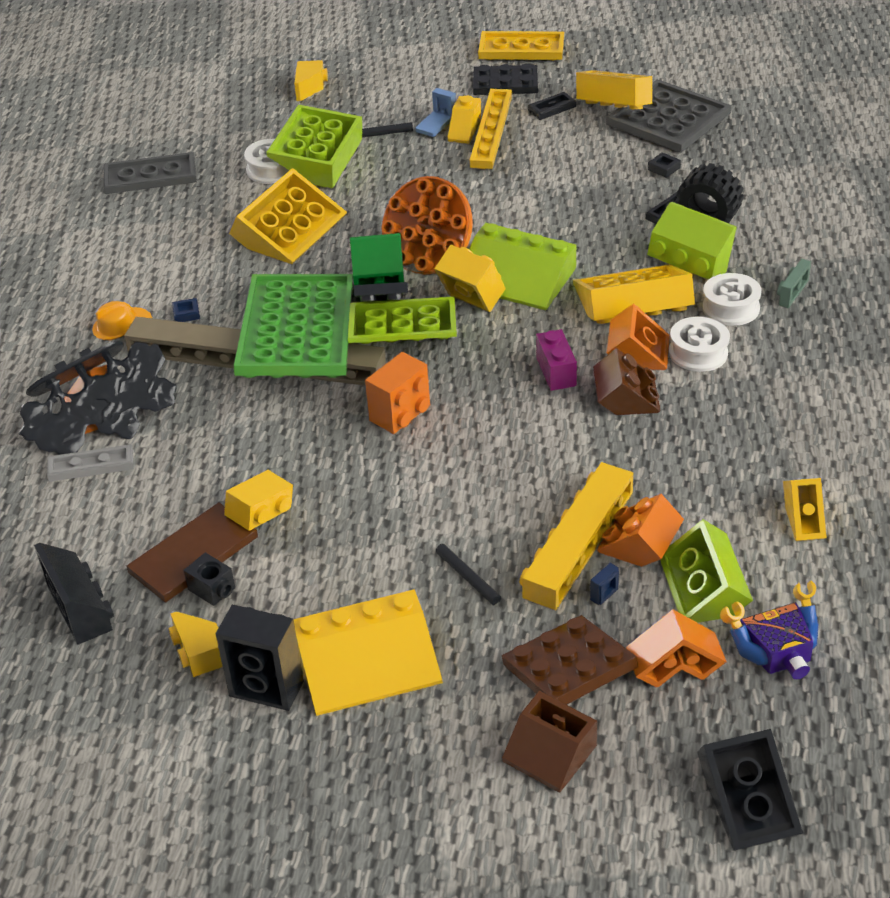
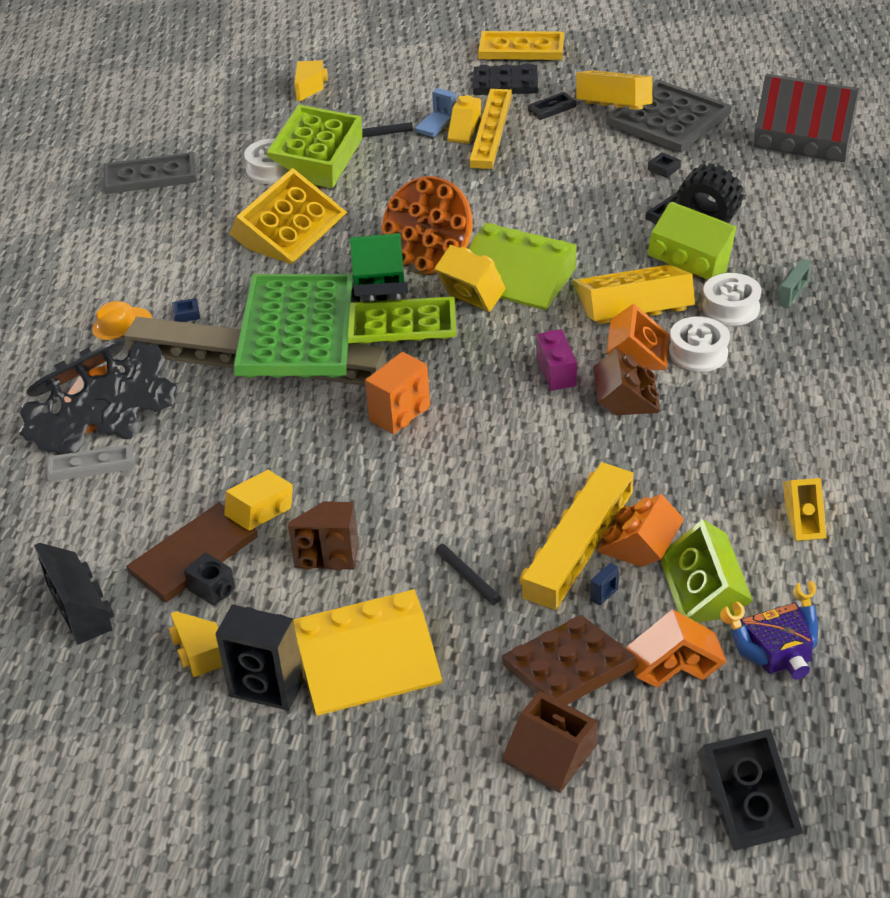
(325, 537): none -> reddish brown slope
(806, 117): none -> dark grey slope

